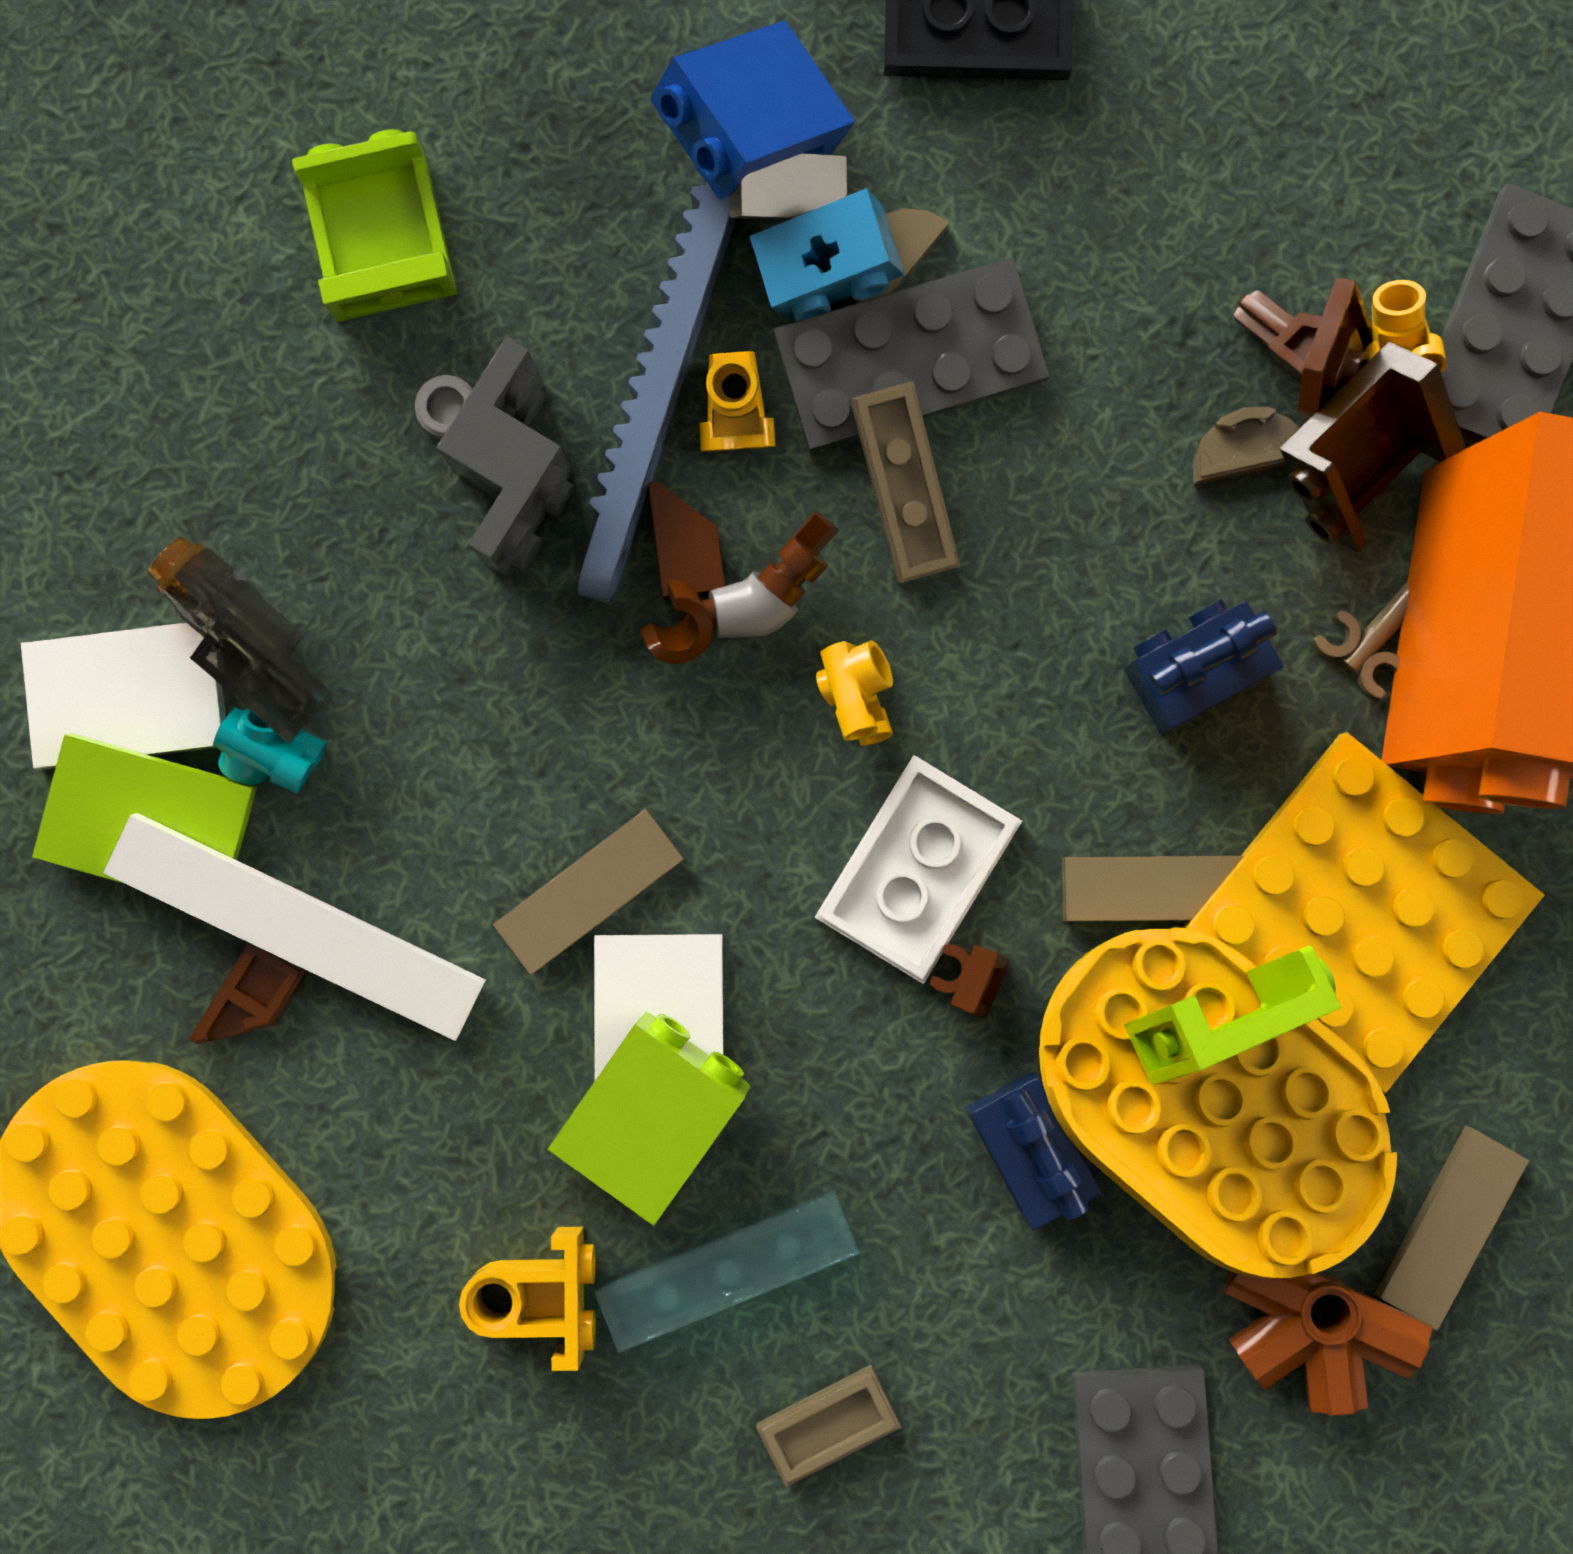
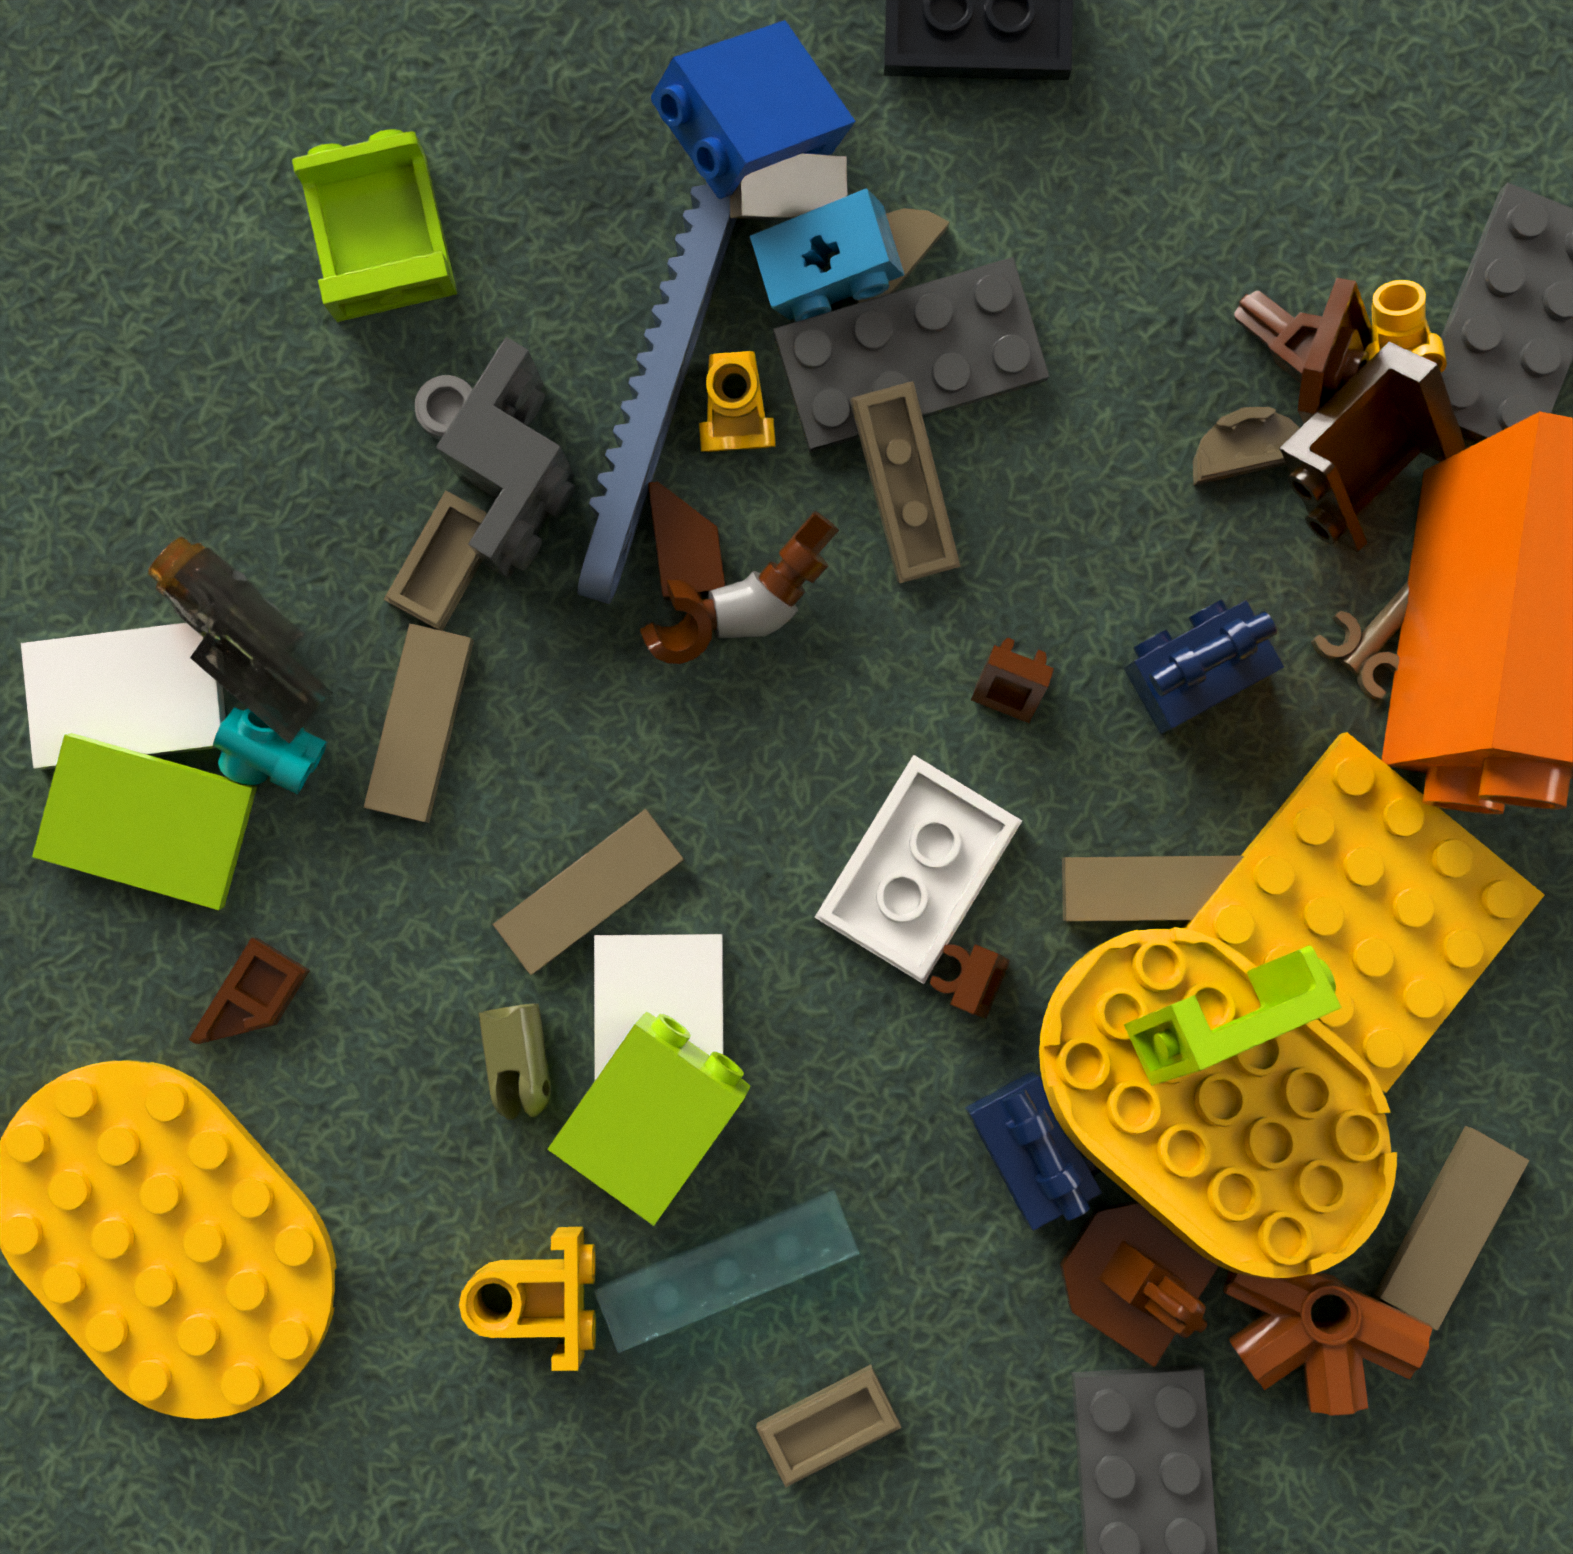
(294, 926): white tile -> none
(419, 723): none -> dark tan tile
(439, 563): none -> dark tan tile
(512, 1046): none -> olive piece
(851, 683): yellow plate -> none
(1013, 682): none -> reddish brown tile
(1135, 1280): none -> reddish brown piece

